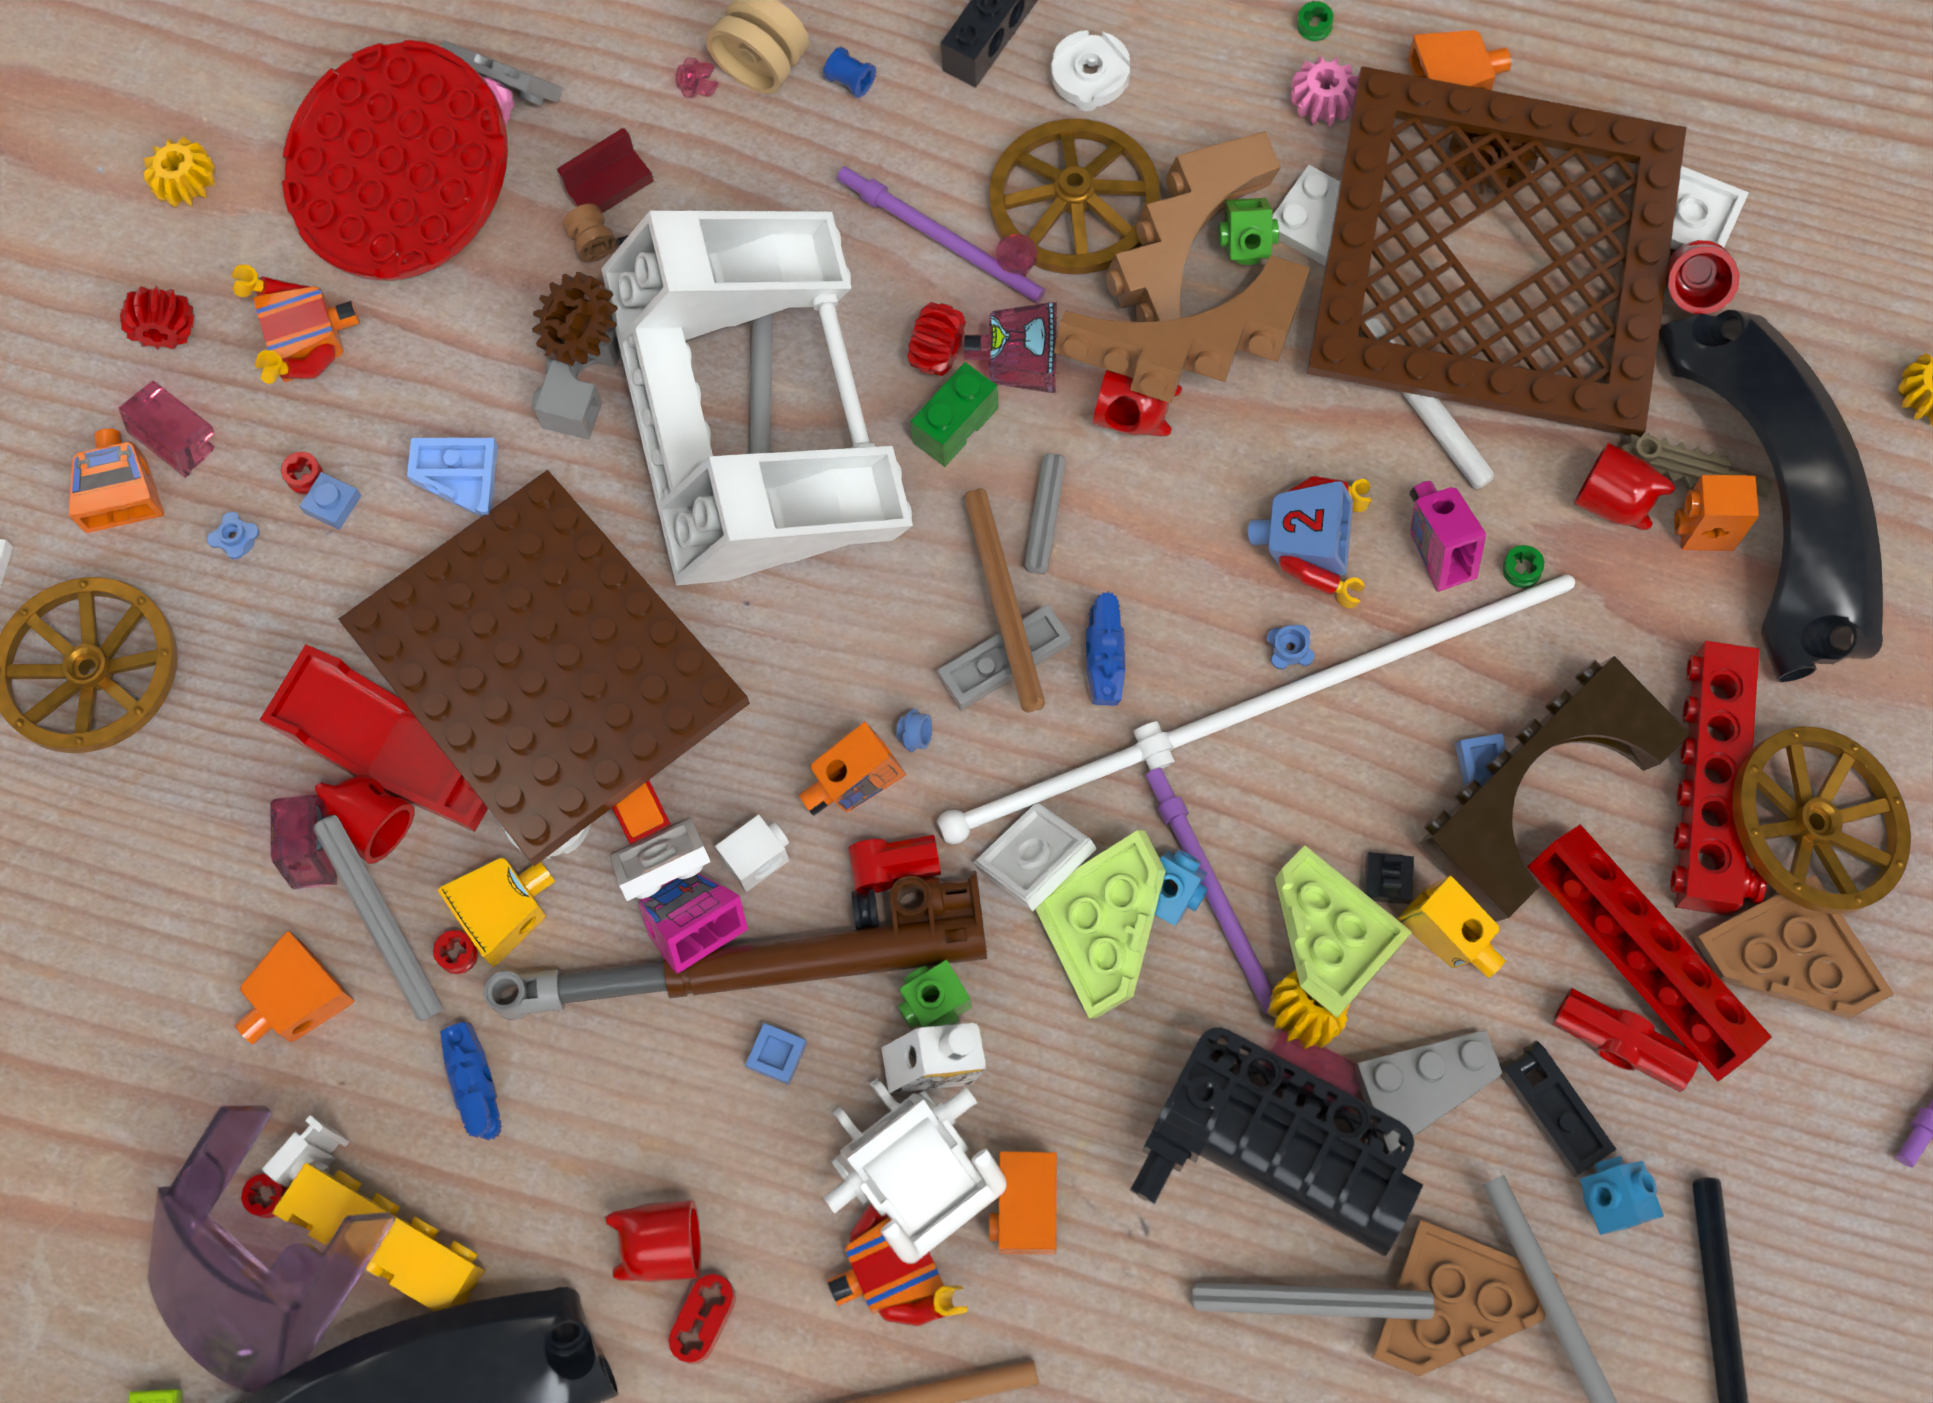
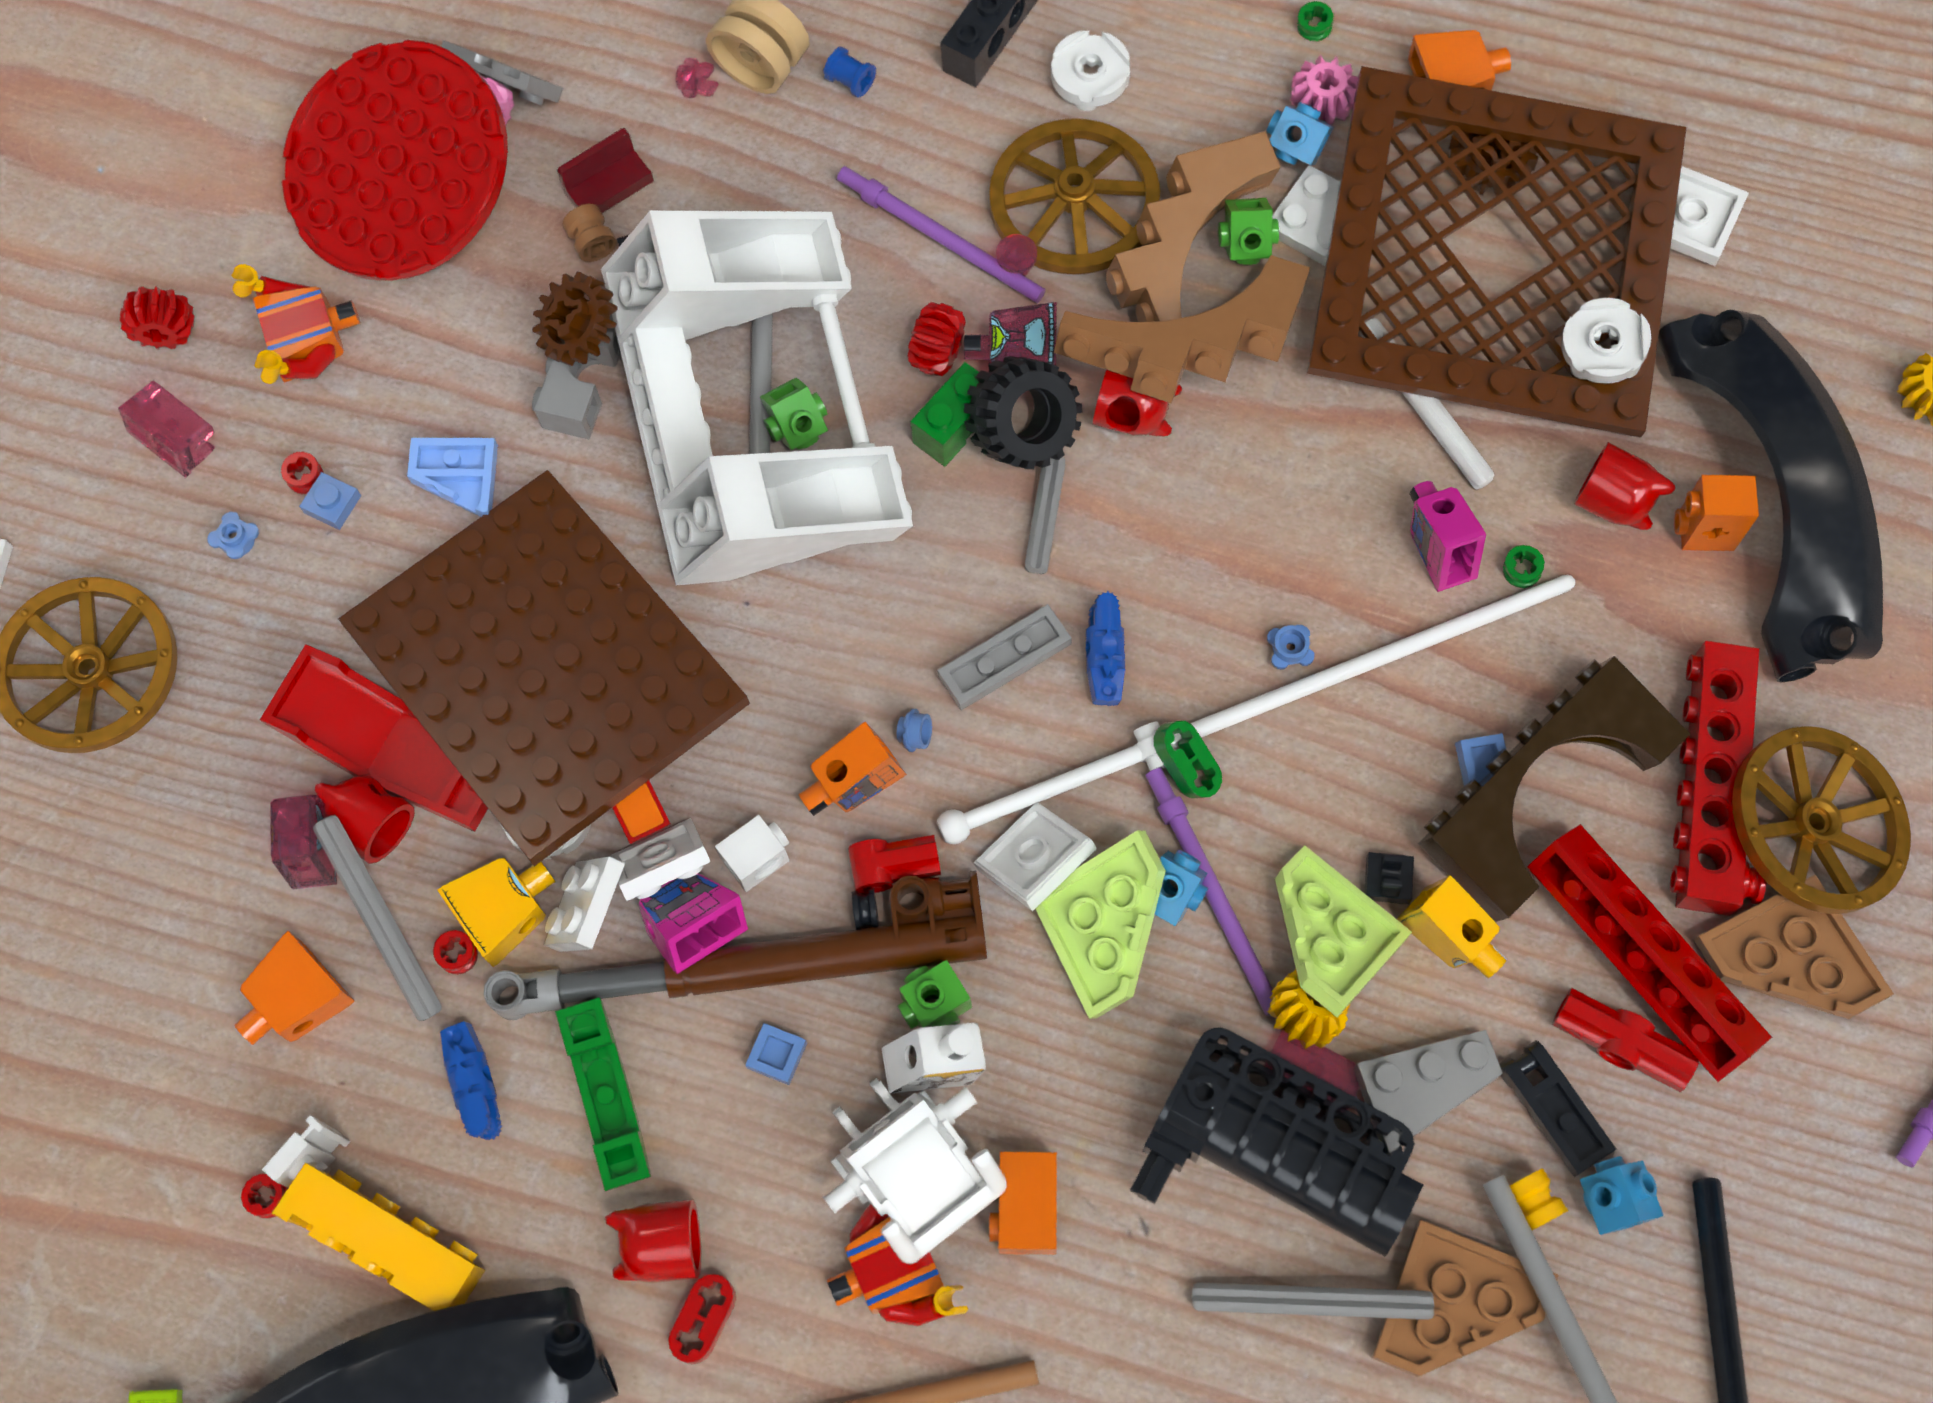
(112, 485): orange torso -> none
(179, 171): yellow gear -> none
(221, 1299): clear purple windscreen -> none
(583, 905): none -> white plate
(604, 1094): none -> green slope
(794, 414): none -> bright green brick
(1004, 601): medium nougat axle -> none
(1052, 418): none -> black tyre
(1188, 759): none -> green beam
(1312, 533): medium blue torso -> none
(1314, 134): none -> dark azure brick
(1535, 1201): none -> yellow wheel
(1591, 360): none -> white plate
(1685, 465): dark tan piece -> none
(1702, 277): red piece -> none

